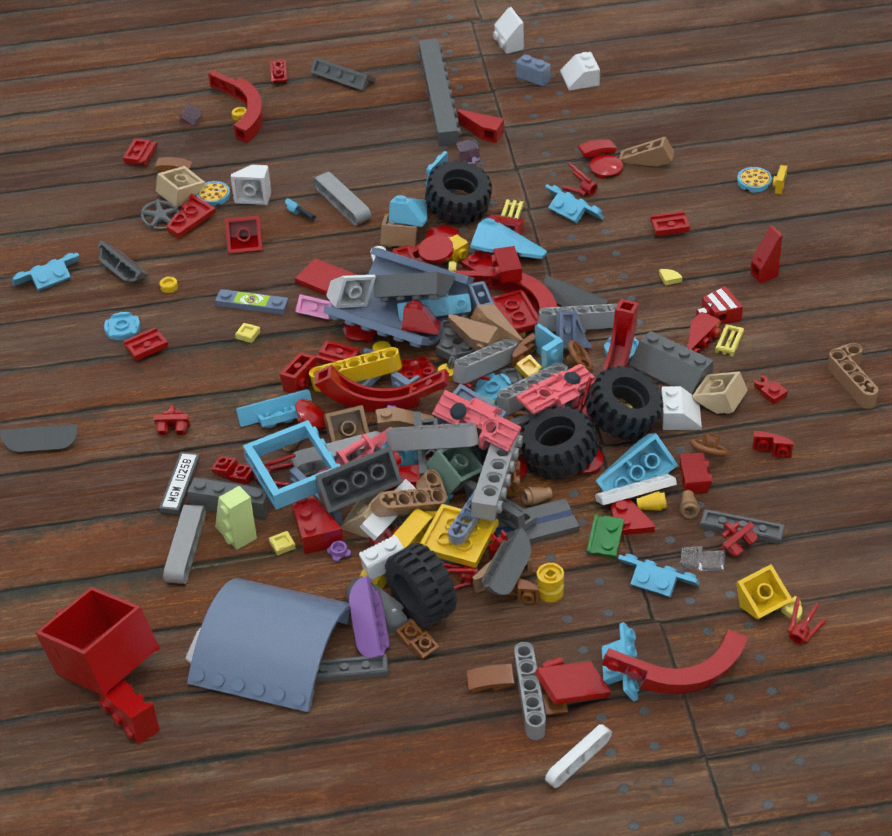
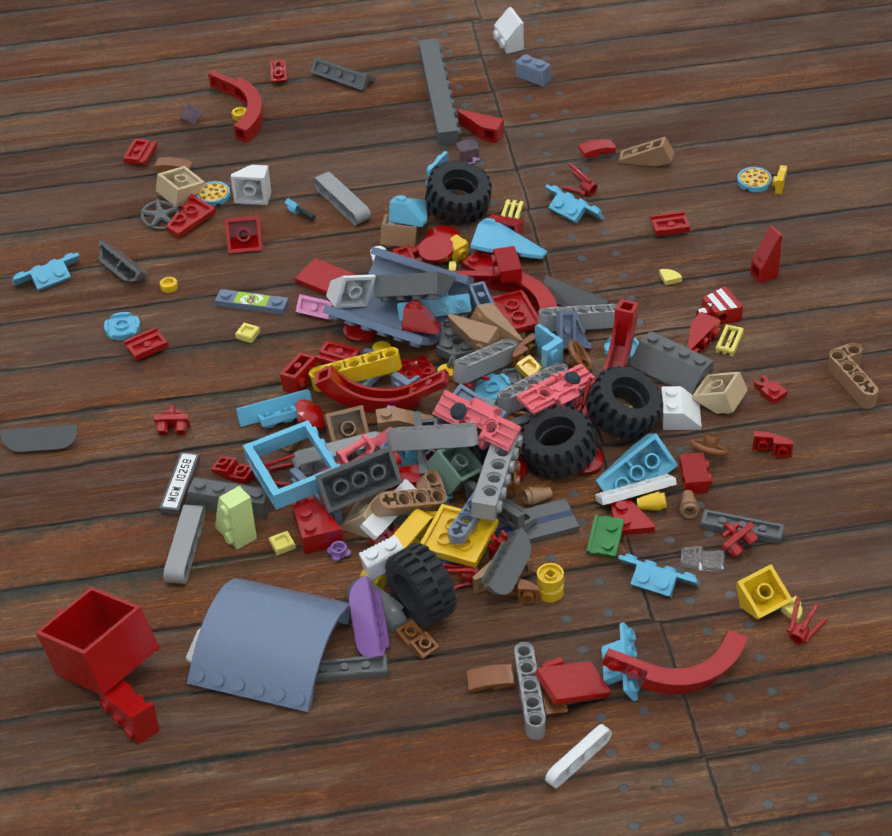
(581, 72): white slope -> none
(606, 166): red dish -> none

